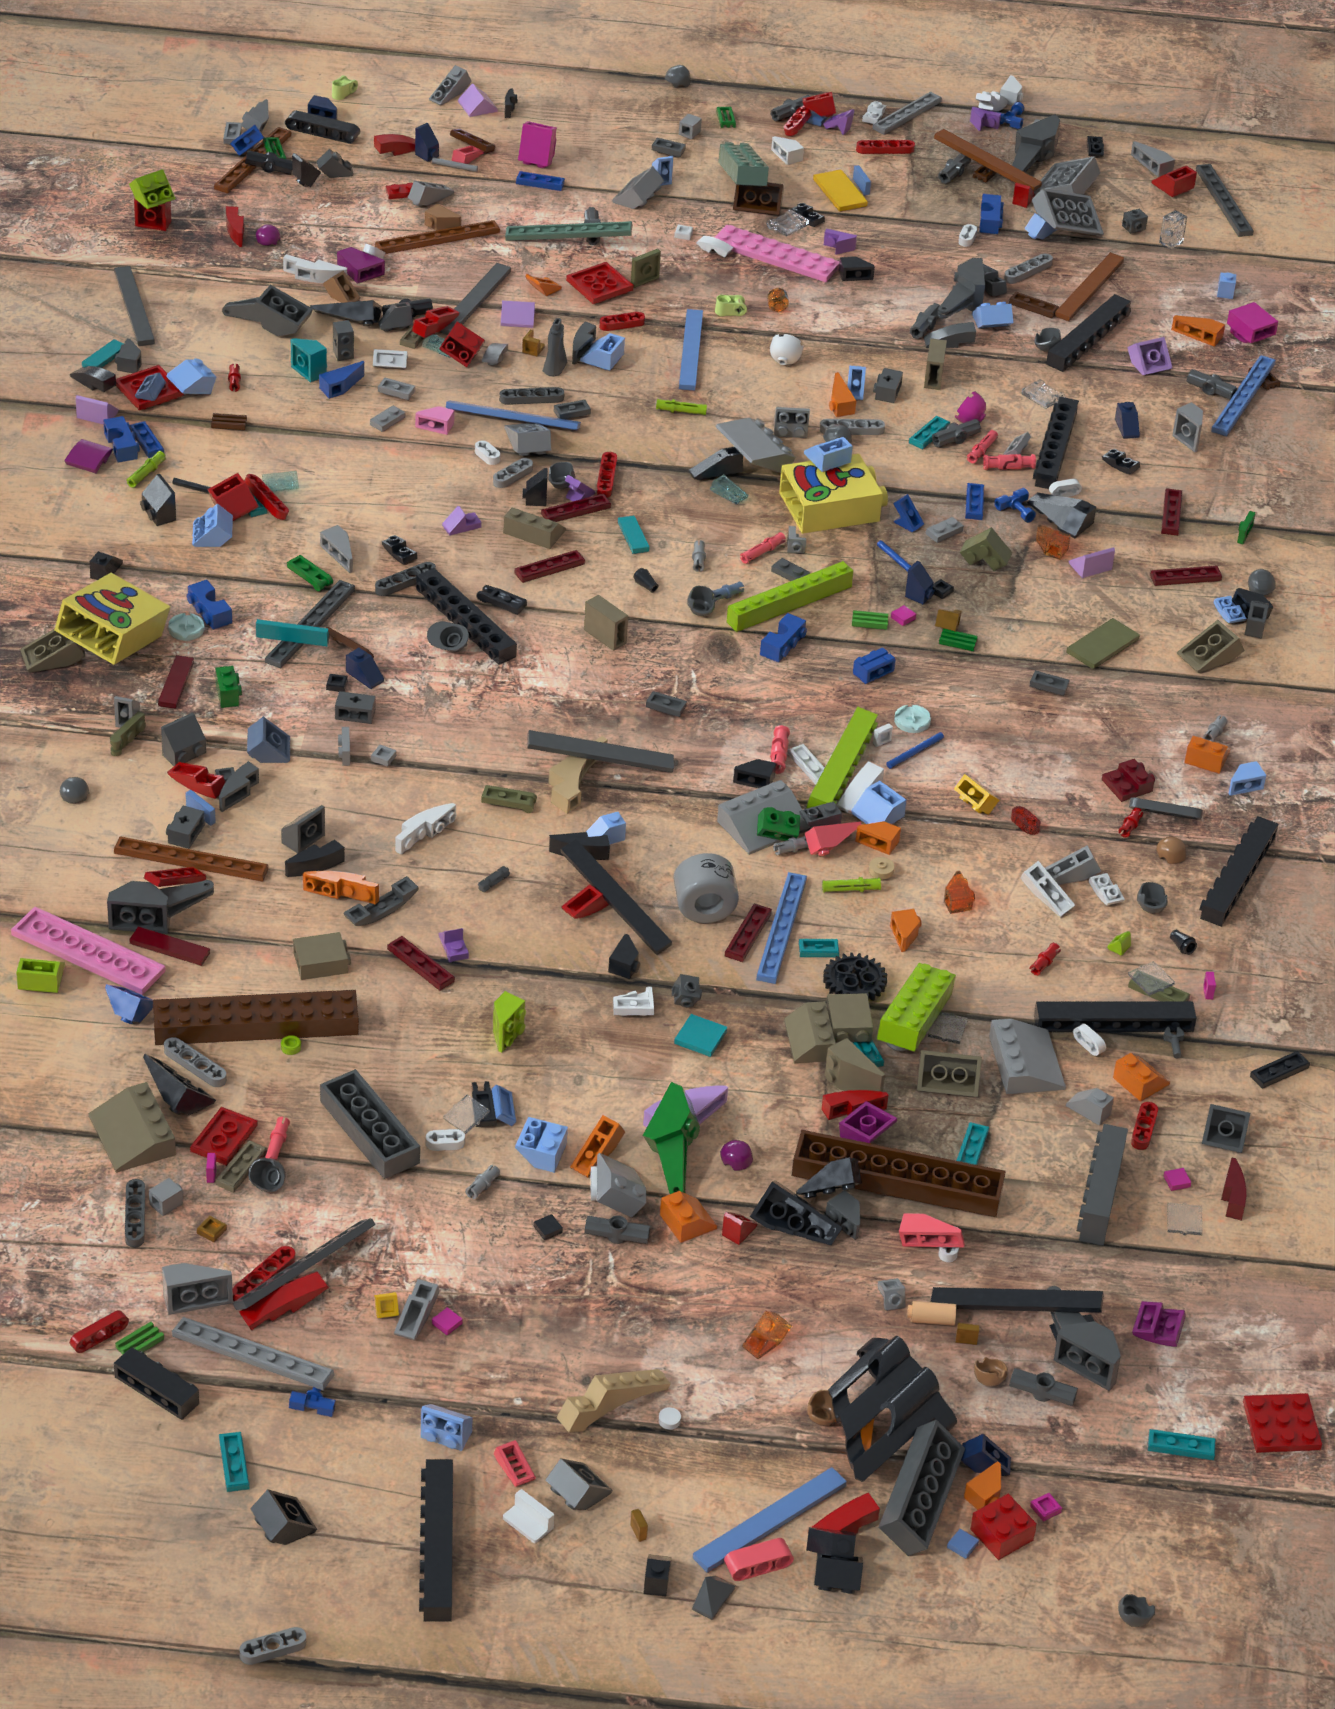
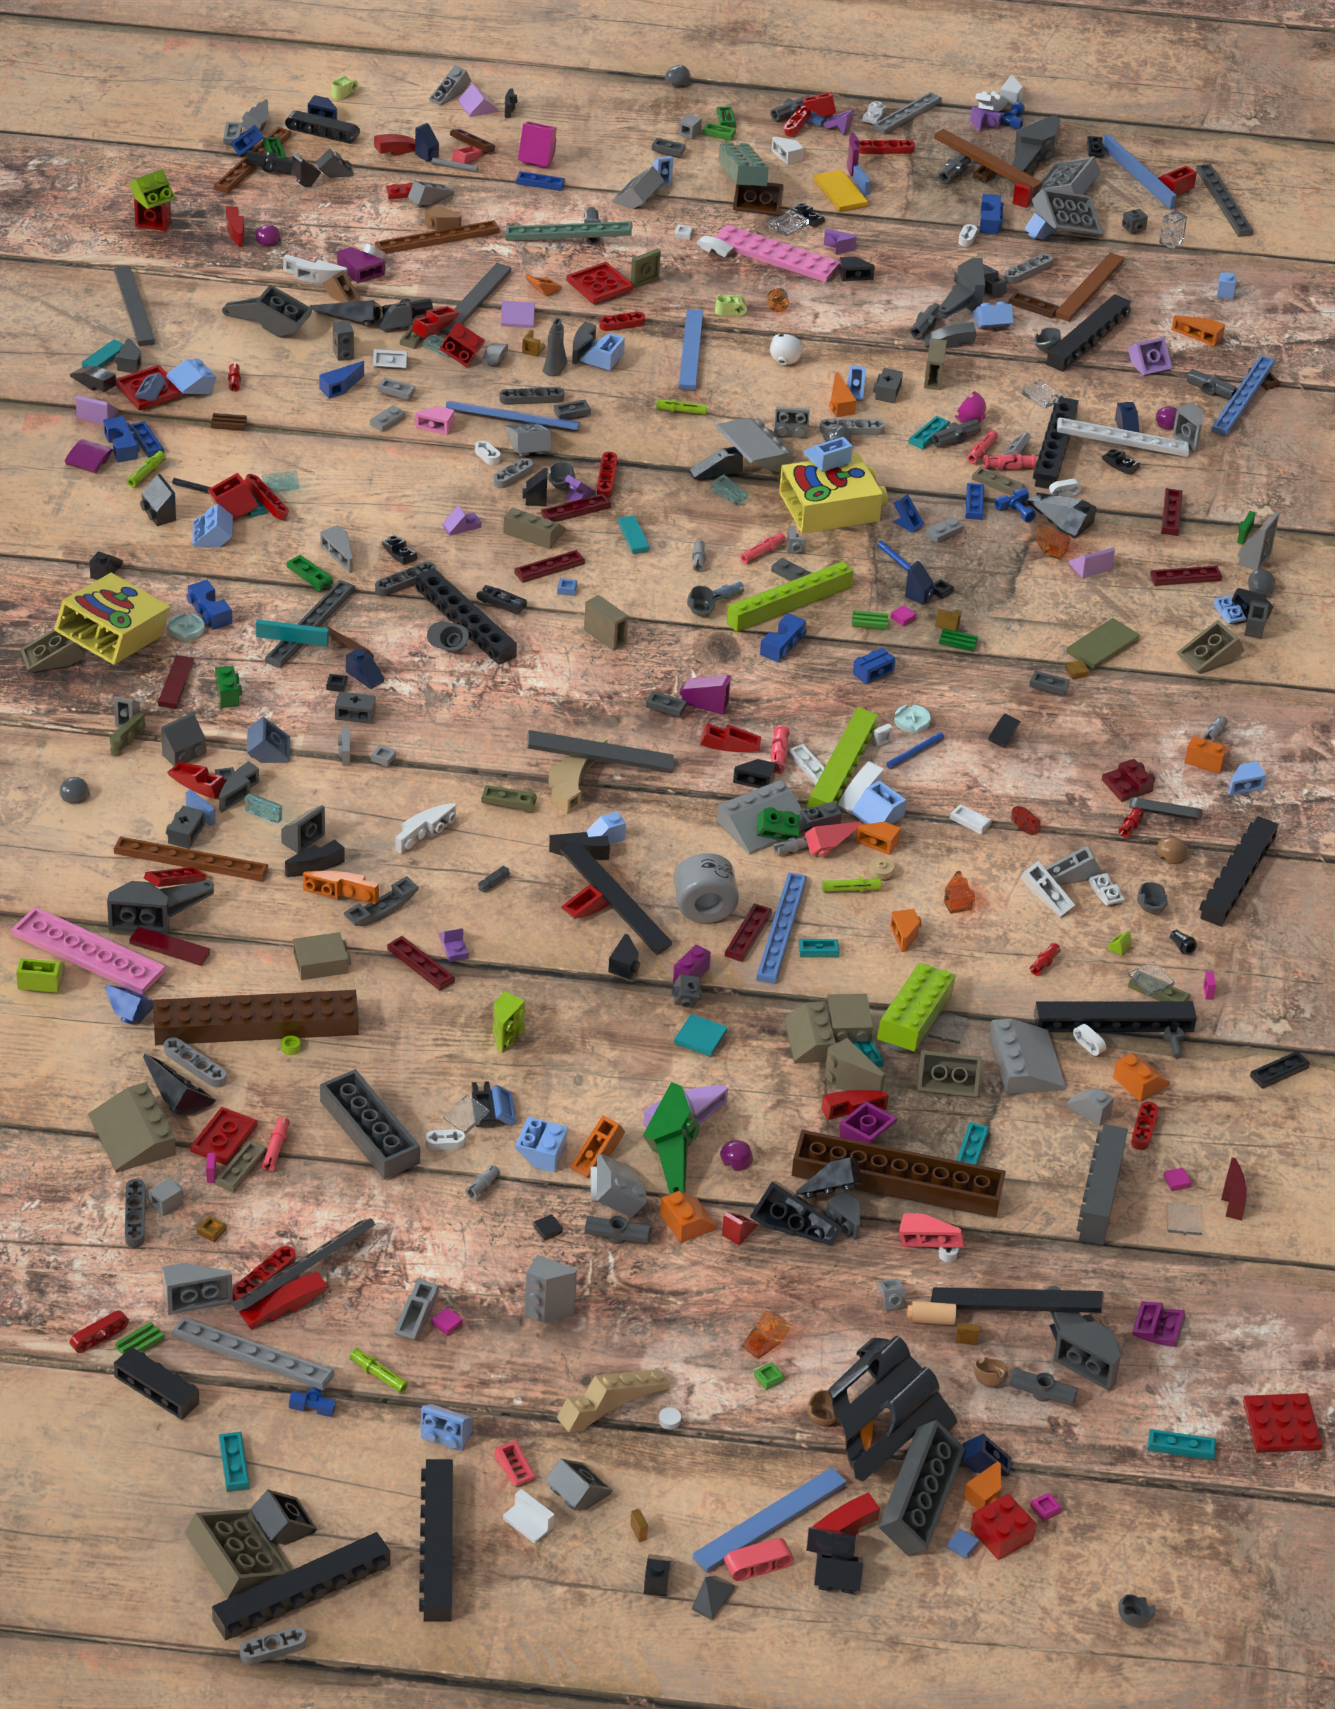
(235, 1550): none -> dark tan slope
(263, 808): none -> clear light blue plate
(267, 1174): dark grey hair -> none
(300, 1586): none -> black brick
(308, 358): teal slope -> none
(372, 1366): none -> lime pin
(386, 1305): yellow tile -> none
(549, 1290): none -> light grey slope
(567, 587): none -> medium blue tile
(634, 1003): white wing -> none
(645, 579): black cone -> none
(694, 963): none -> magenta brick
(707, 693): none -> magenta slope
(718, 131): none -> bright green tile
(729, 739): none -> red slope
(769, 1376): none -> bright green tile
(853, 153): none -> magenta slope
(855, 976): black gear -> none
(970, 819): none -> white tile
(976, 794): yellow brick -> none
(986, 546): olive brick -> none
(996, 481): none -> dark tan tile
(1004, 730): none -> black slope
(1077, 669): none -> pearl gold tile
(1123, 437): none -> white tile
(1139, 171): none -> medium blue tile
(1153, 159): light grey slope -> none
(1166, 417): none -> magenta hair
(1226, 1128): dark grey slope -> none
(1251, 323): dark pink brick -> none
(1260, 545): none -> light grey slope

